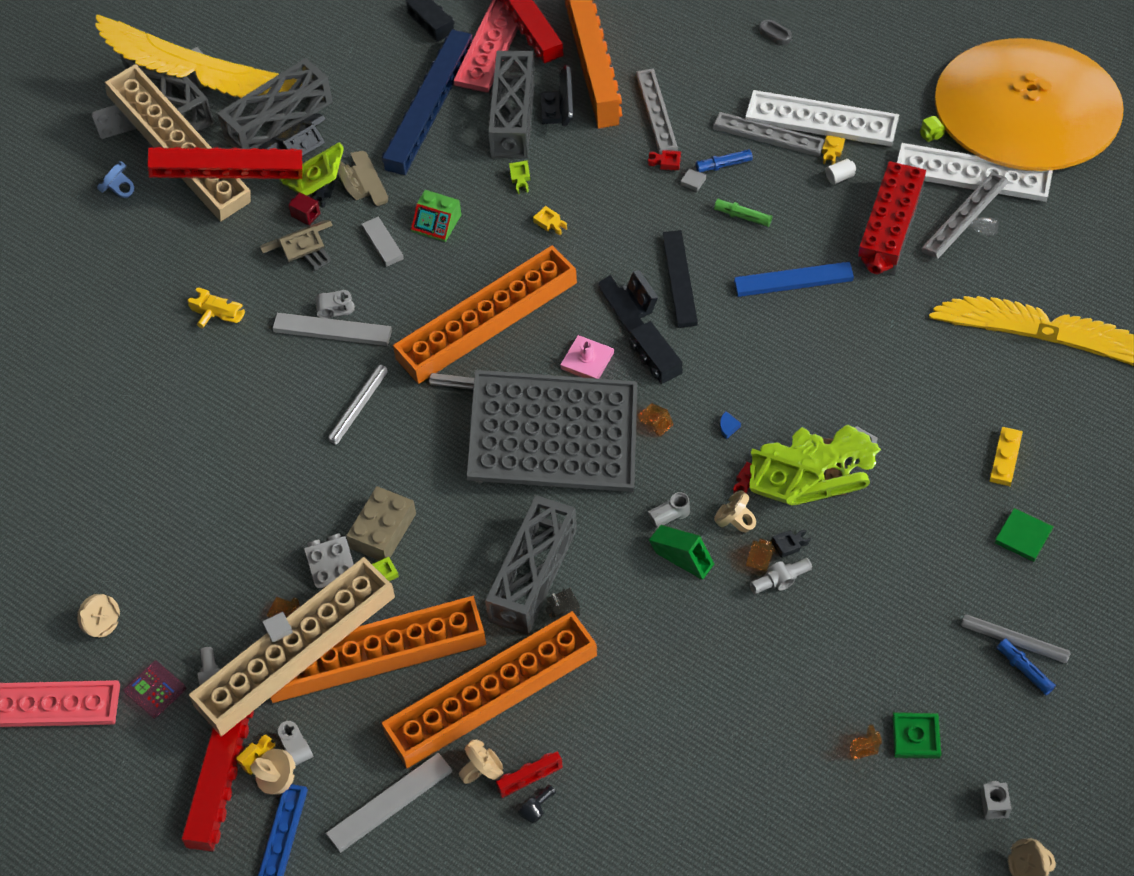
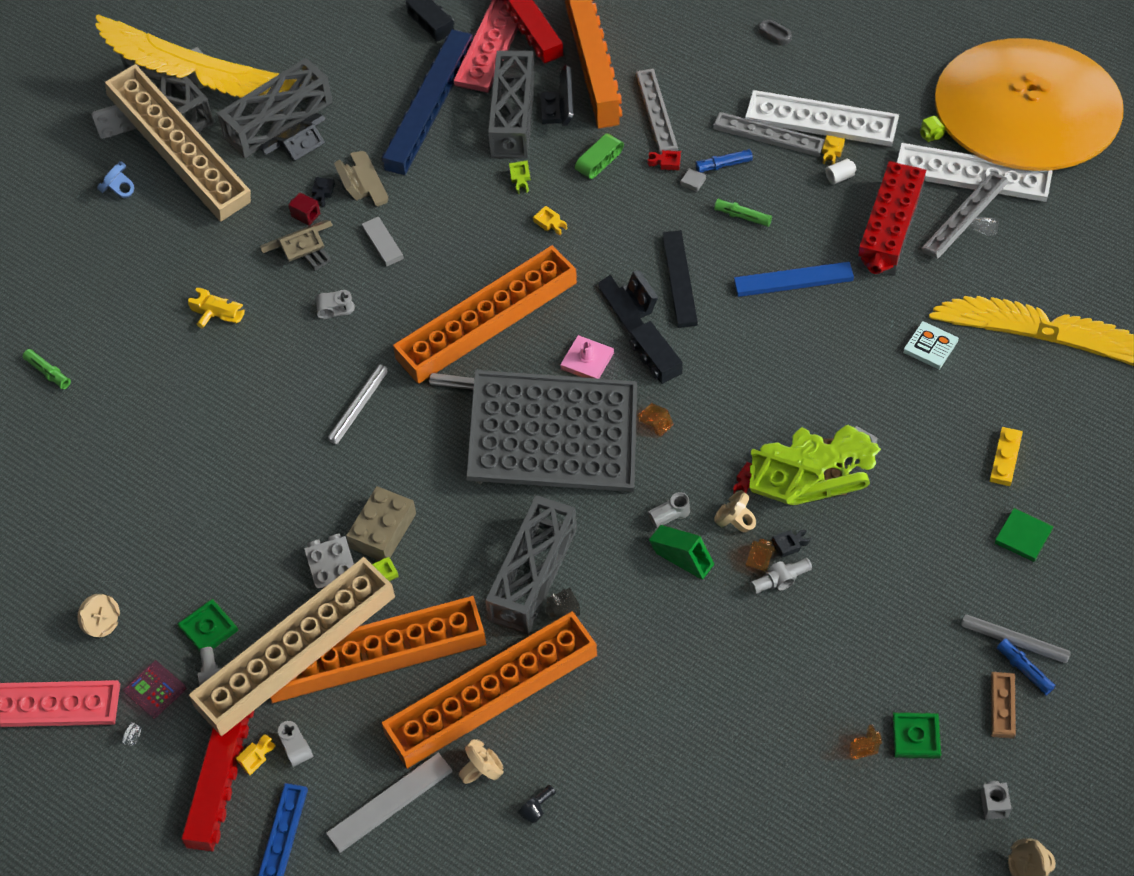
(51, 372): none -> bright green pin
(131, 734): none -> clear tile
(208, 626): none -> green tile
(224, 163): red brick -> none
(274, 771): tan tile -> none
(277, 627): light grey tile -> none
(282, 605): clear orange bracket -> none
(317, 171): lime wing -> none
(332, 329): light grey tile -> none
(436, 215): slope -> none
(529, 773): red plate -> none
(599, 156): none -> bright green beam
(729, 425): blue tile -> none
(931, 345): none -> light aqua tile
(1003, 705): none -> medium nougat tile

